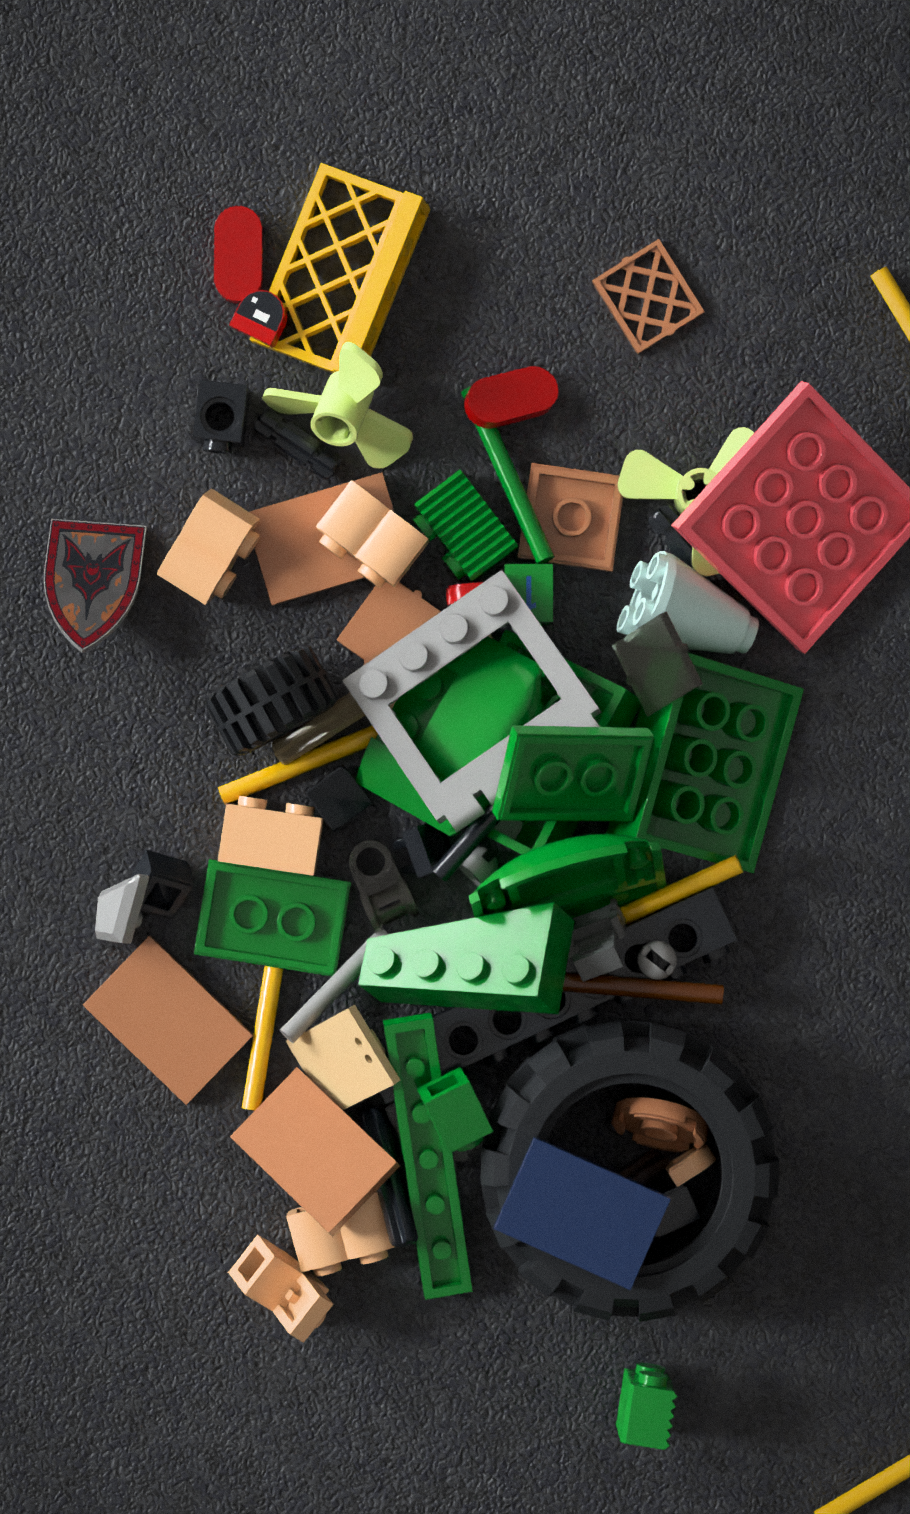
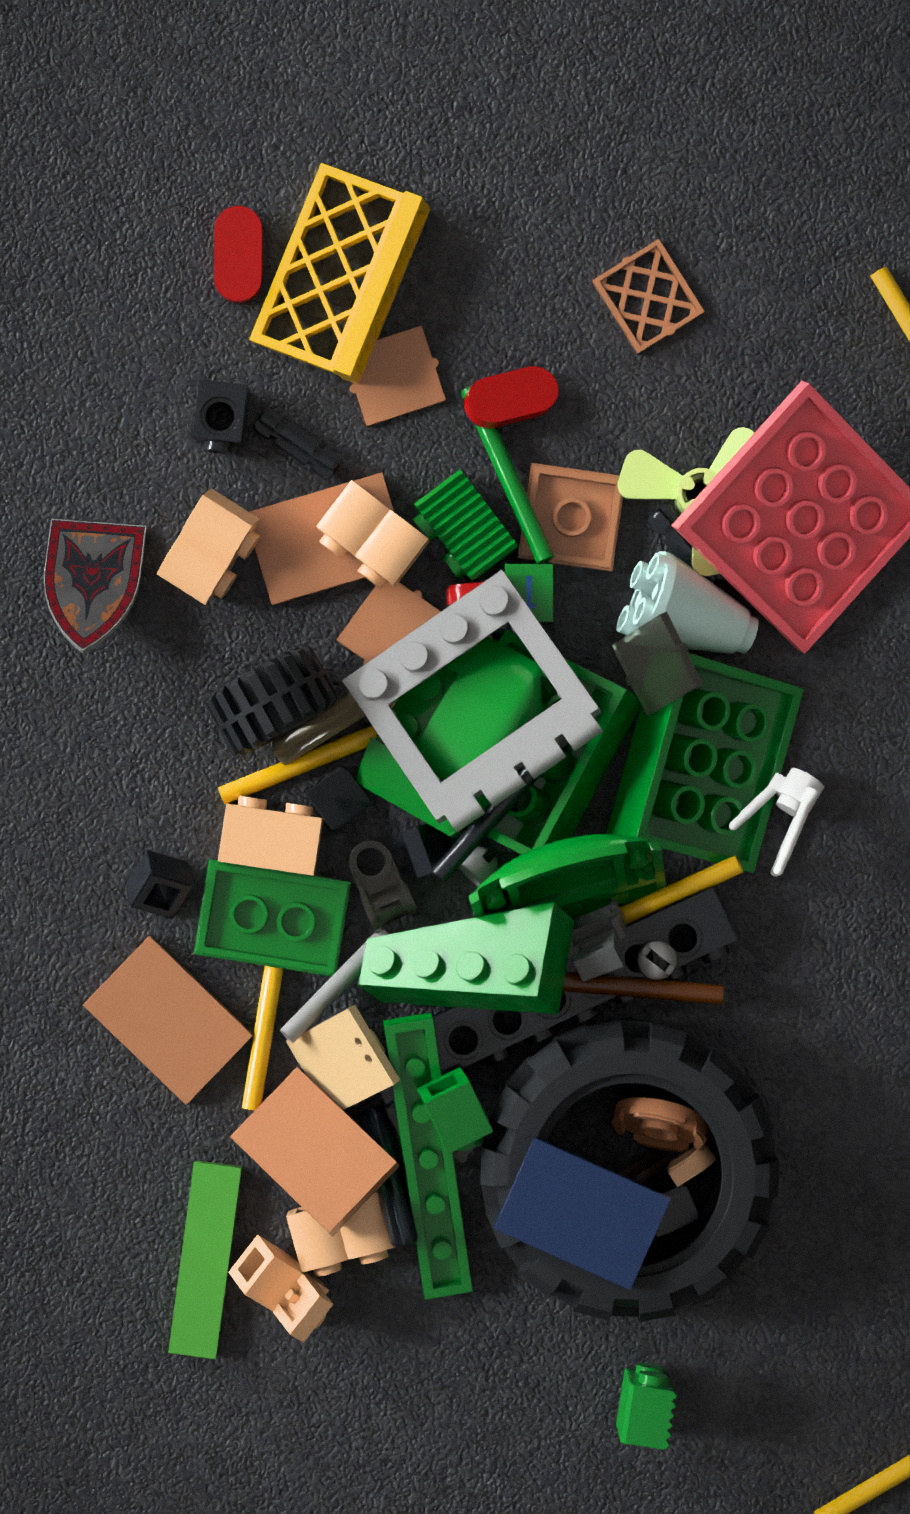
(120, 910): light grey piece -> none
(205, 1259): none -> bright green tile
(260, 317): tile -> none
(344, 411): yellowish green piece -> none
(398, 378): none -> nougat piece
(572, 773): green tile -> none
(796, 797): none -> white plant

